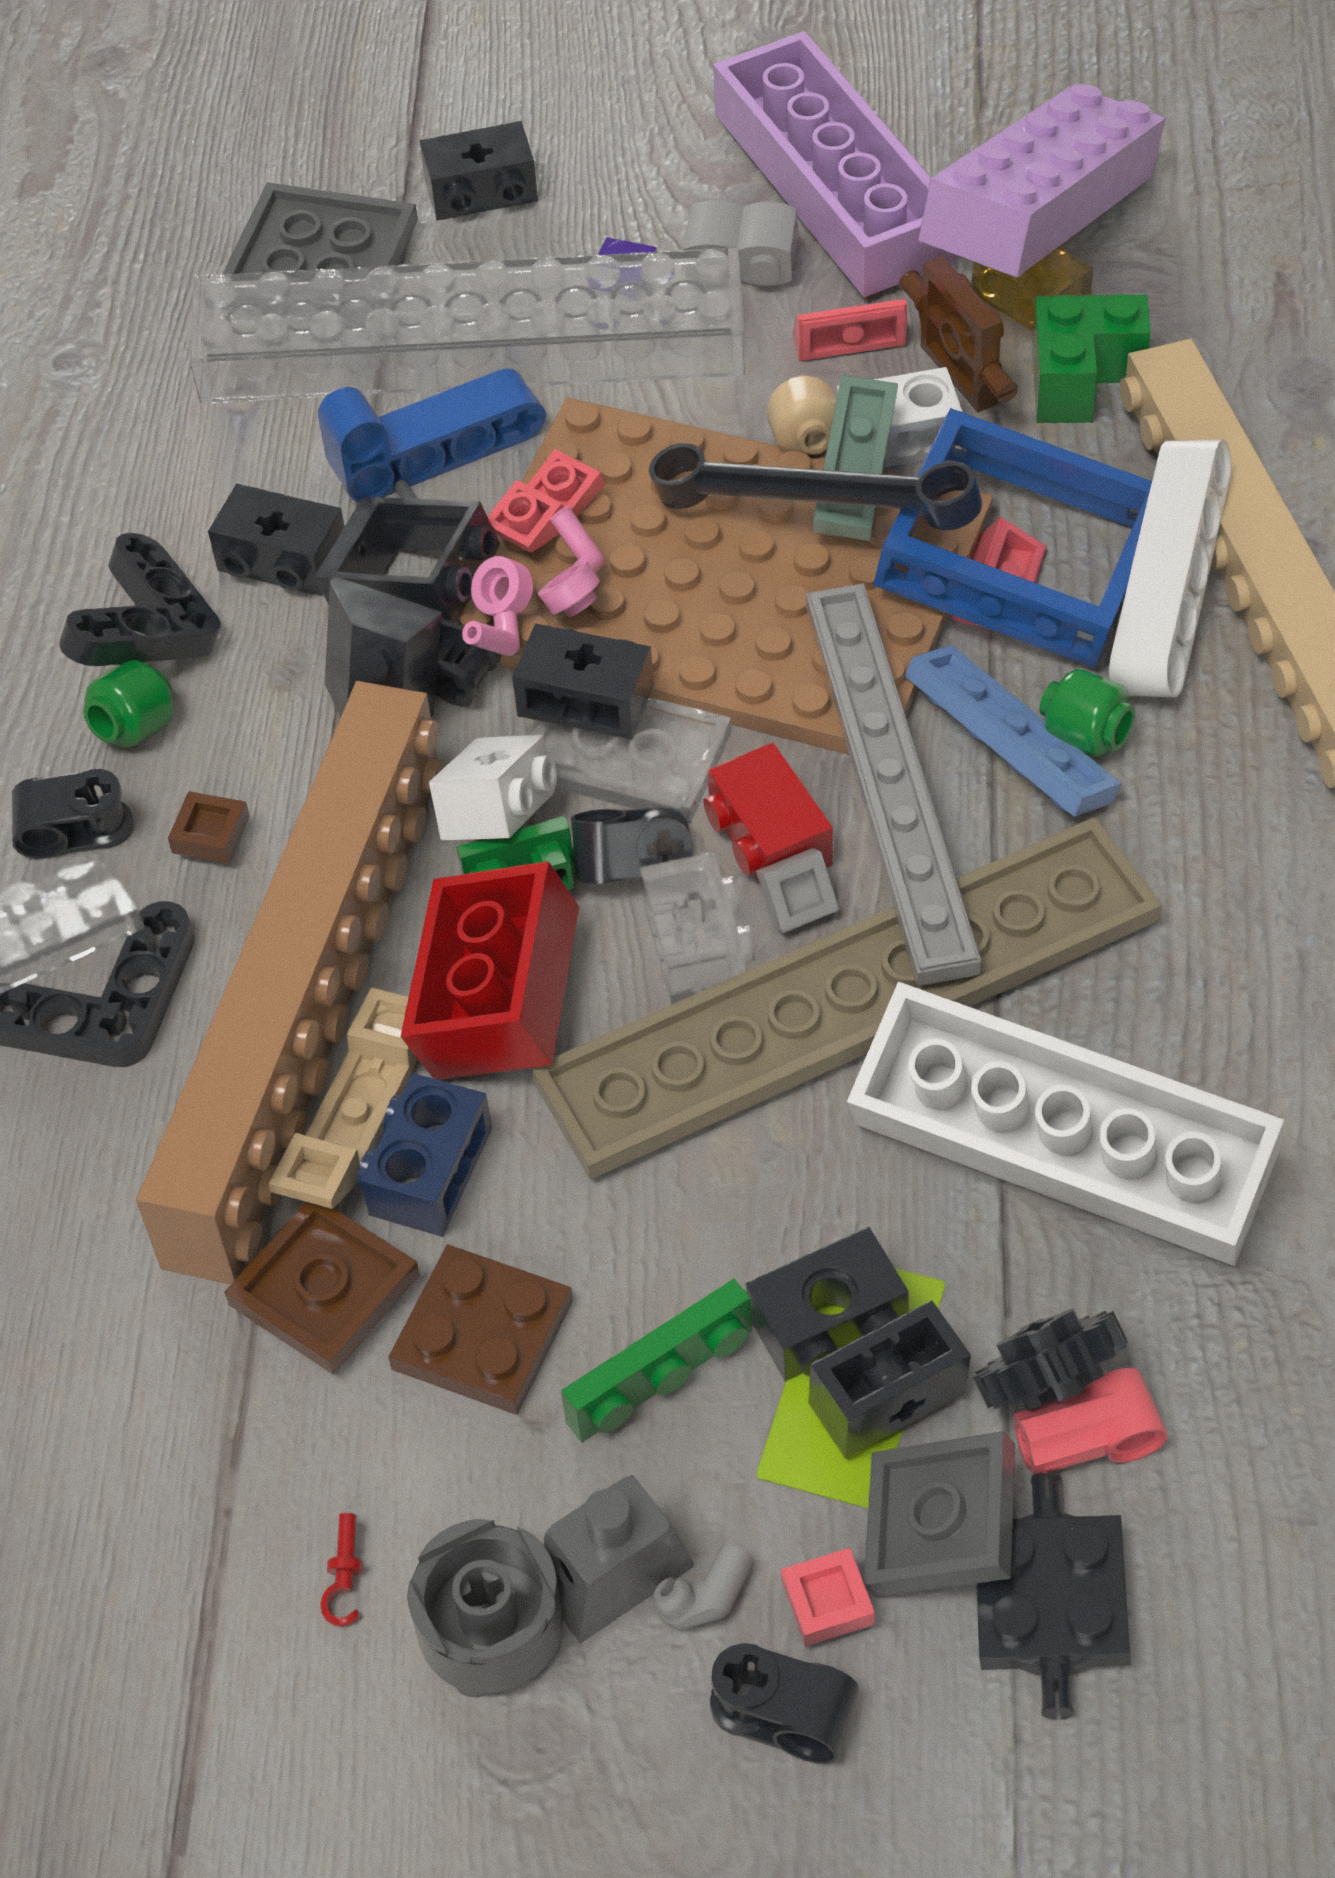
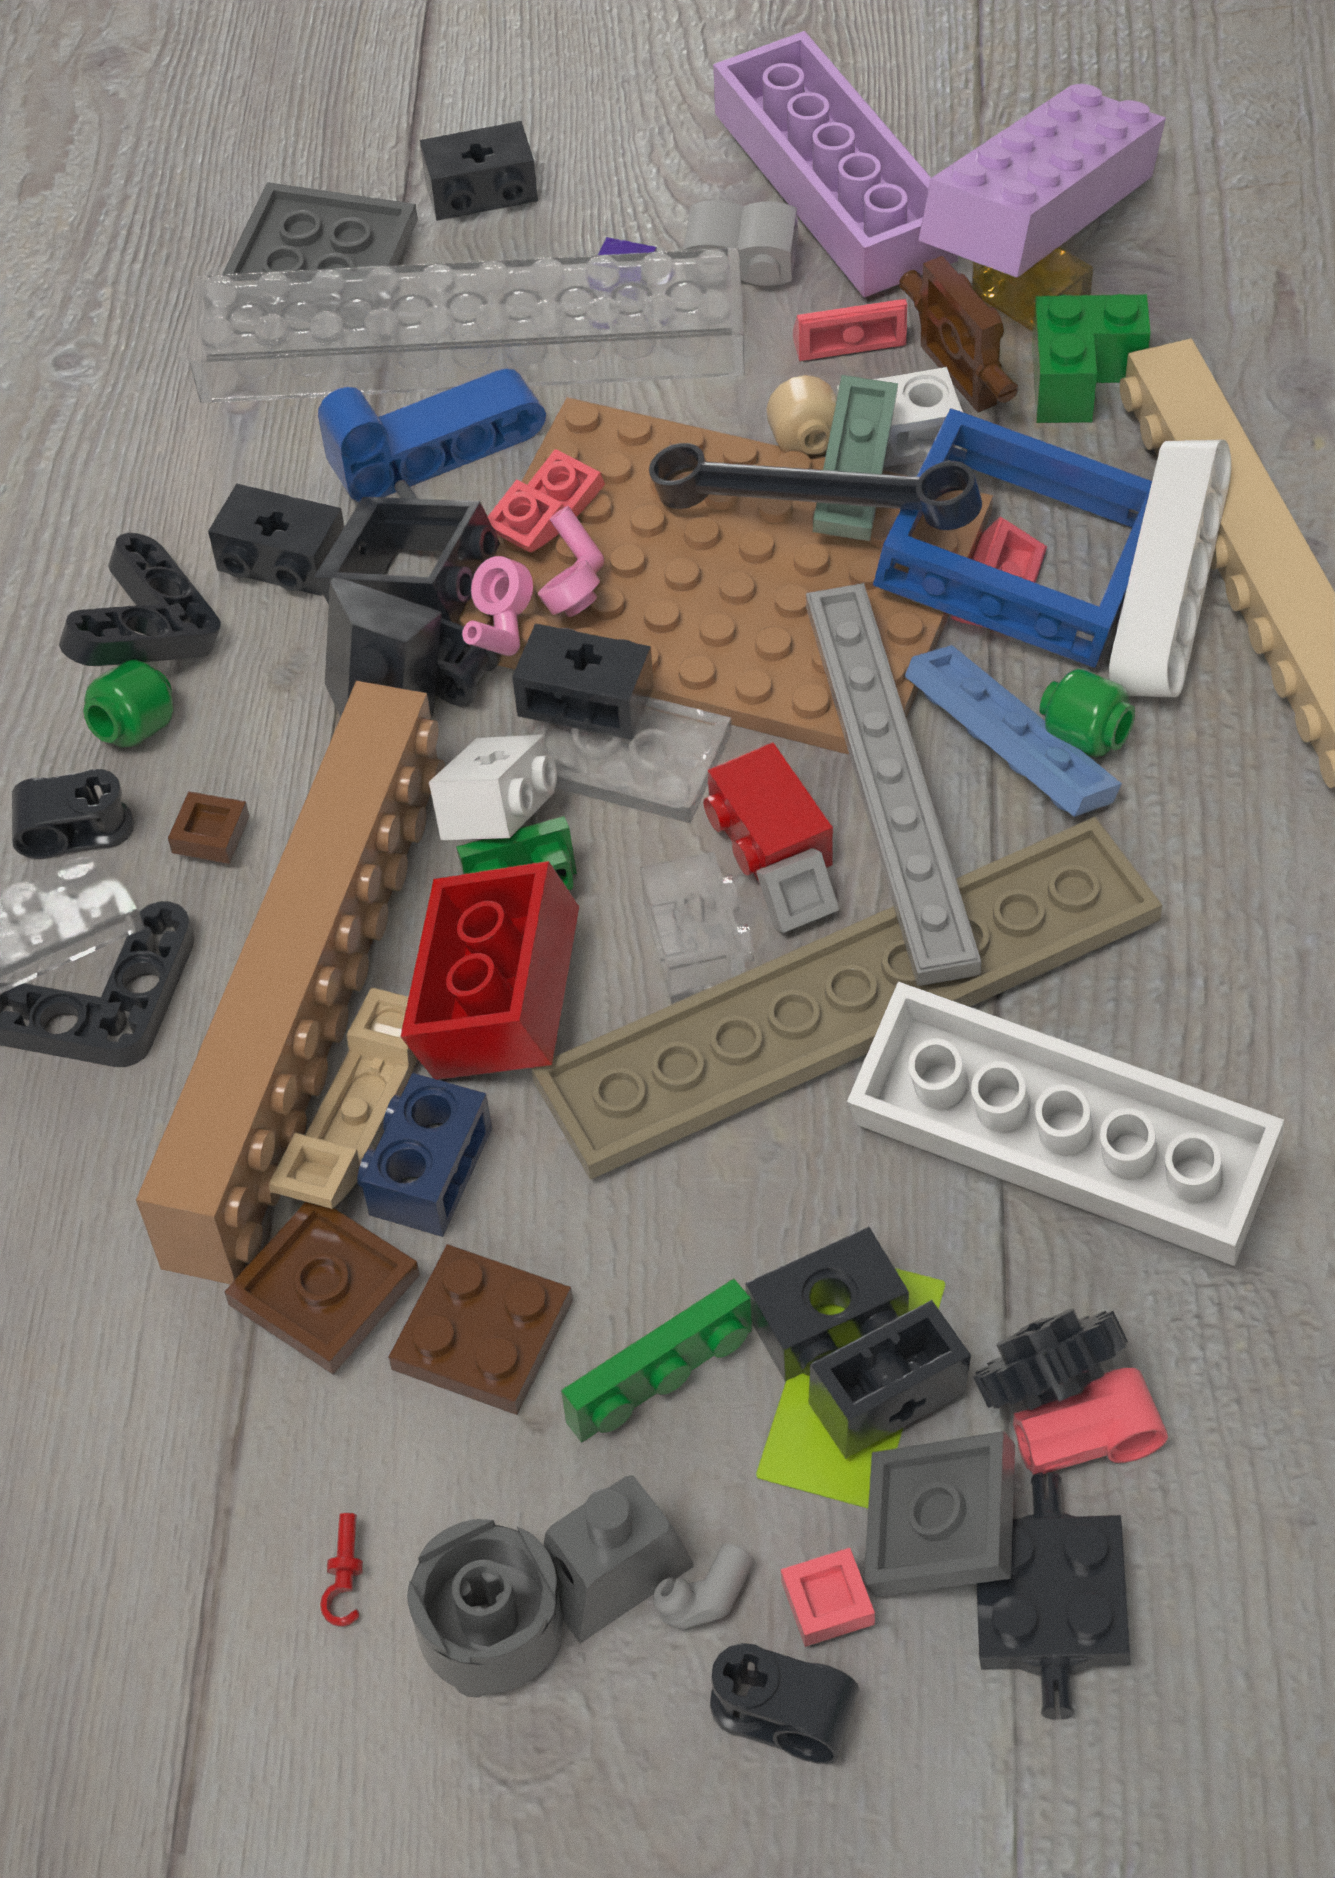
(618, 842): black piece -> none

